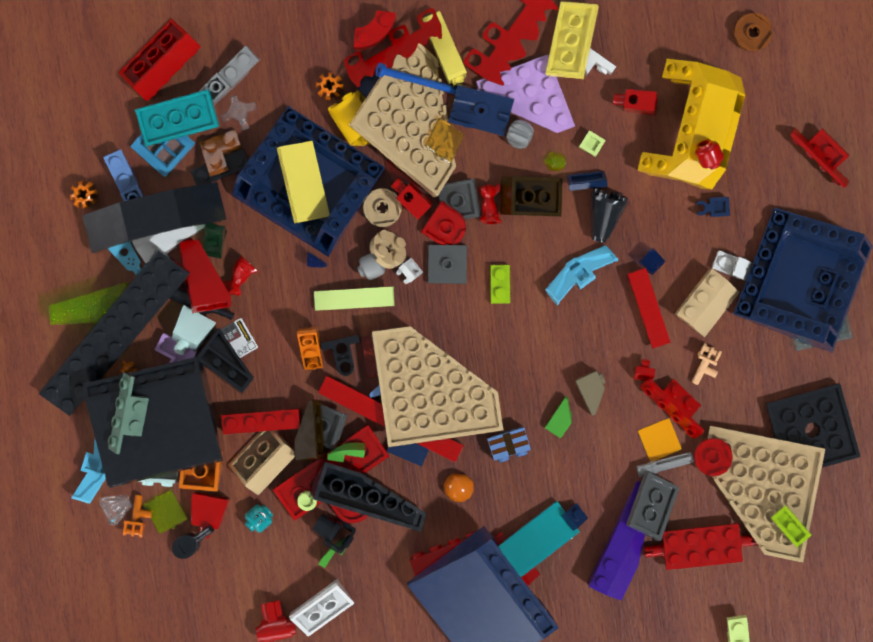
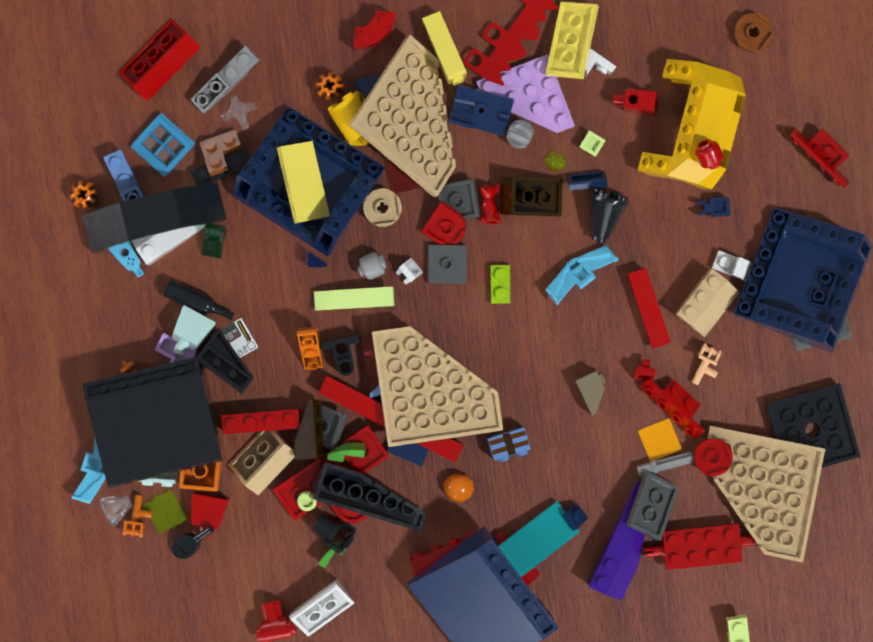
(85, 308): clear neon green wedge -> none
(114, 331): black plate -> none
(129, 414): sand green bracket -> none
(177, 117): teal tile -> none
(203, 283): red slope -> none
(241, 271): red animal -> none
(258, 518): teal head -> none
(381, 70): blue bar -> none
(394, 243): tan plate -> none
(402, 46): red piece -> none
(418, 204): red torso -> none
(444, 140): clear yellow piece -> none
(561, 419): bright green slope -> none
(652, 261): clear blue slope -> none
(791, 526): lime plate -> none

